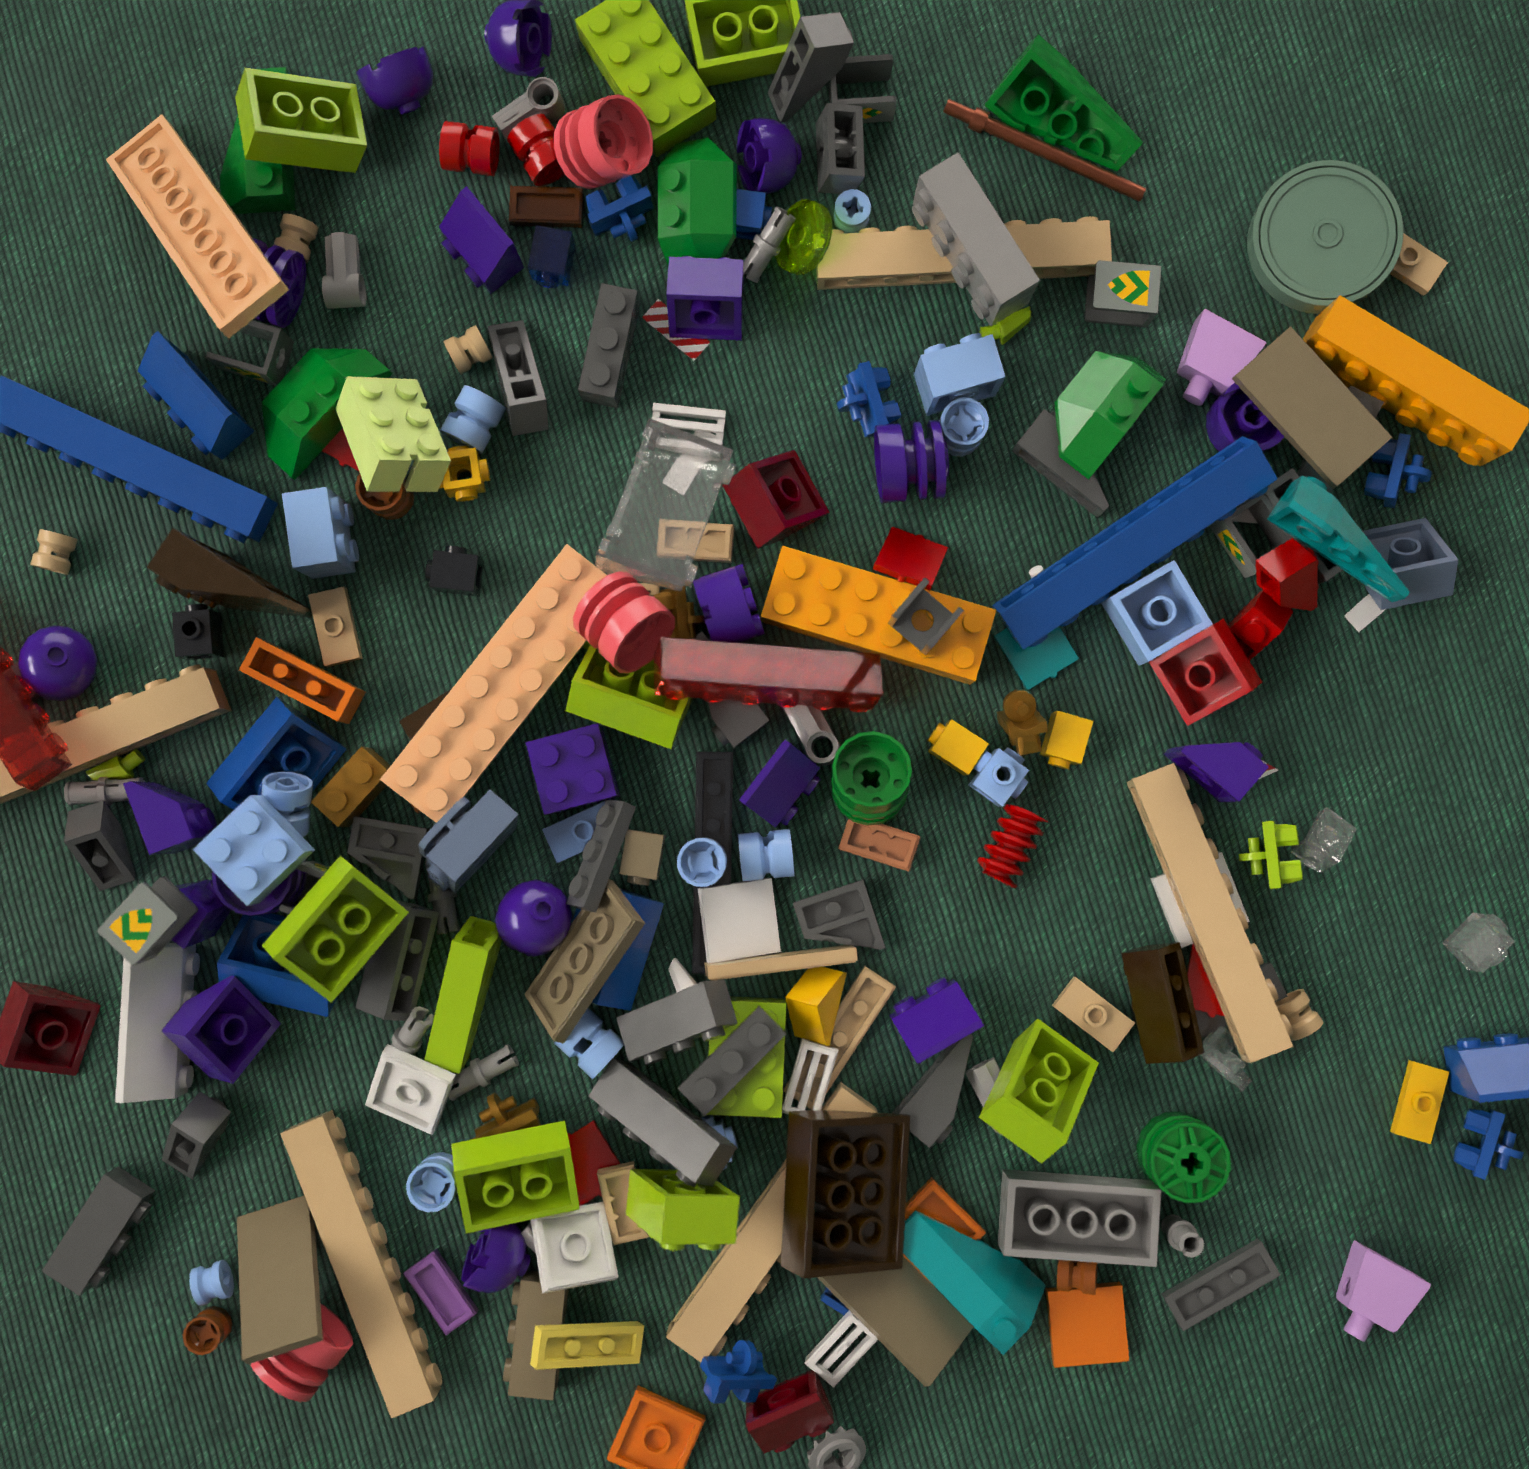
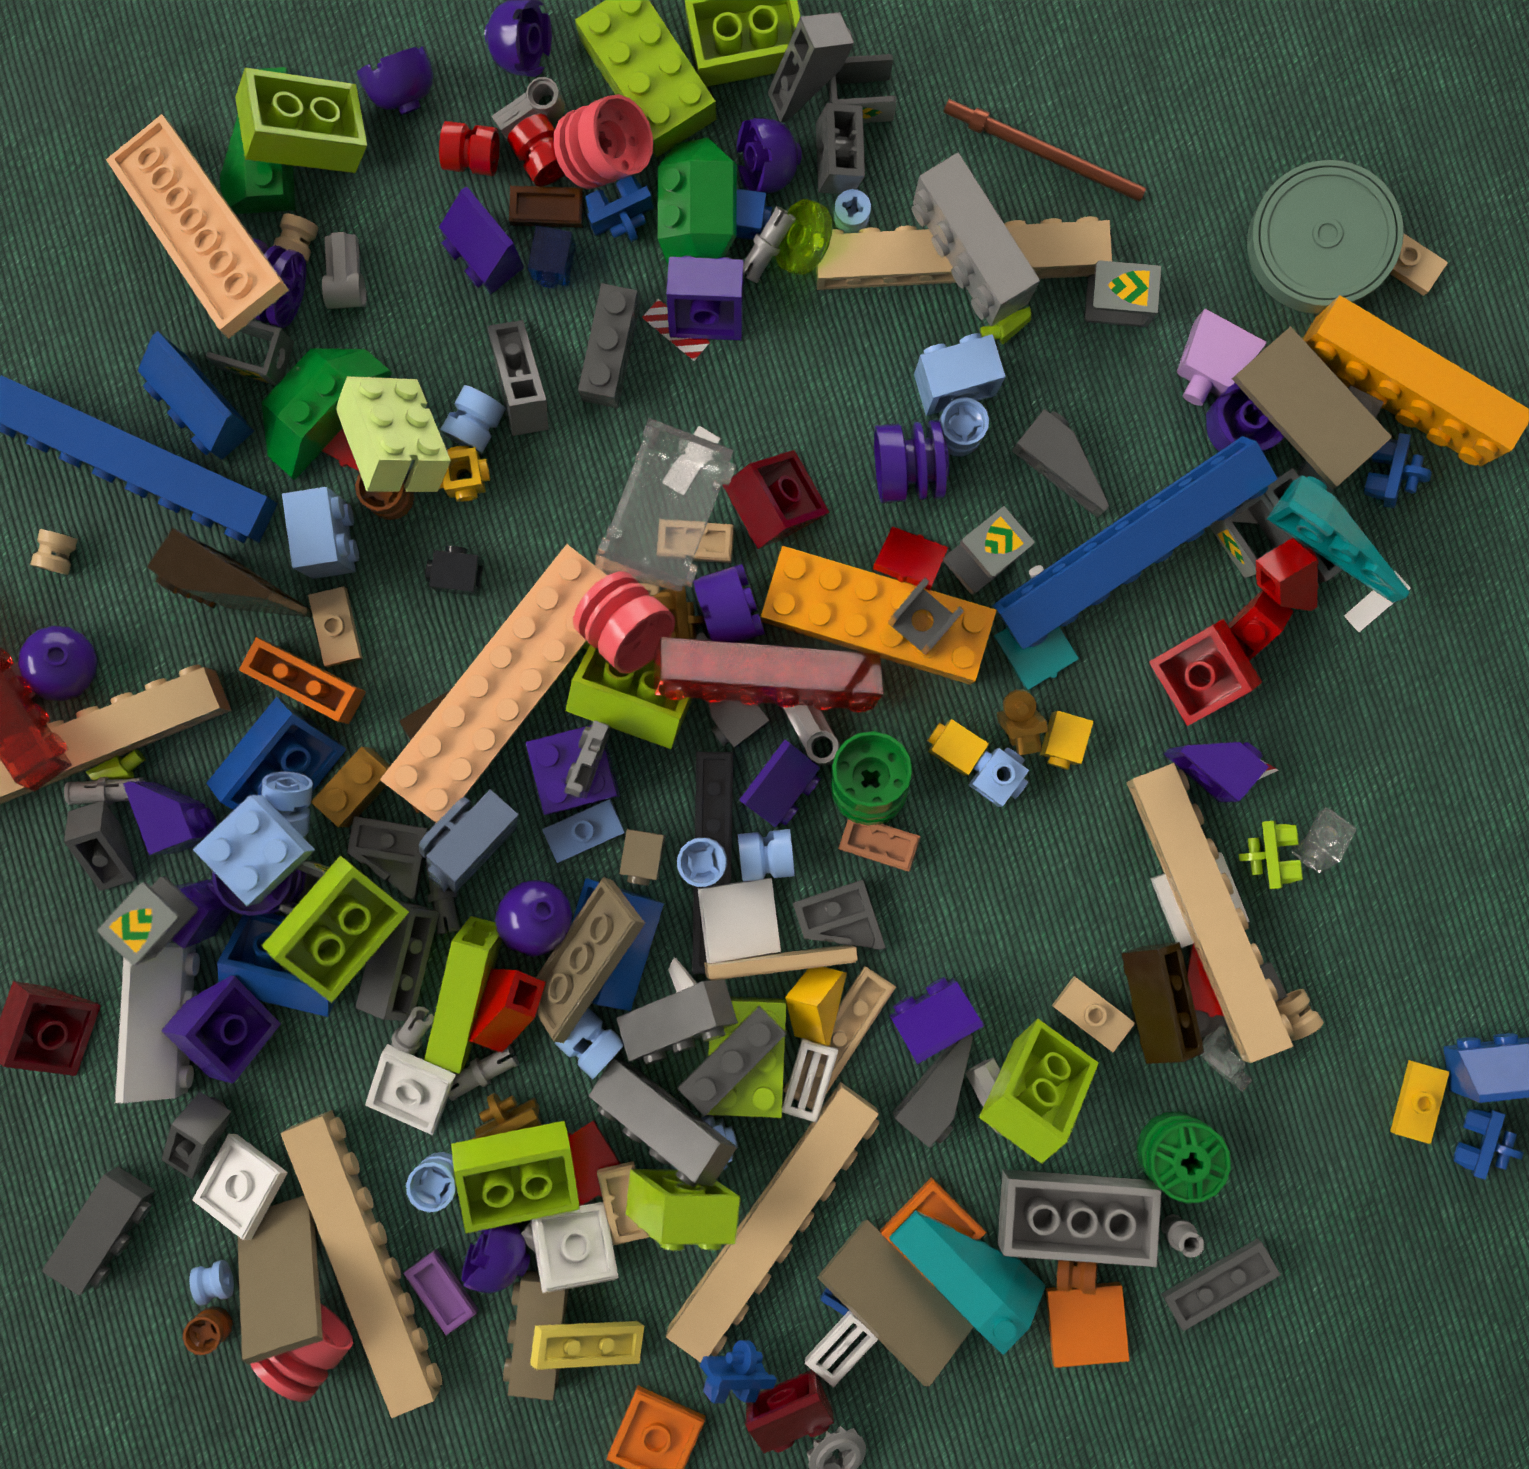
(197, 633): black brick -> none
(239, 1186): none -> white tile
(476, 348): tan wheel -> none
(506, 1008): none -> red slope
(583, 771): none -> dark grey wing
(600, 855): dark grey plate -> none
(694, 412): white tile -> none
(844, 1192): dark brown slope -> none
(864, 400): blue hips -> none
(988, 550): none -> piece
(1011, 844): red piece -> none
(1058, 104): green wedge -> none
(1102, 407): green wedge -> none
(1156, 613): light blue brick -> none
(1377, 1291): lavender torso -> none
(1417, 558): sand blue slope -> none
(1480, 942): clear brick -> none

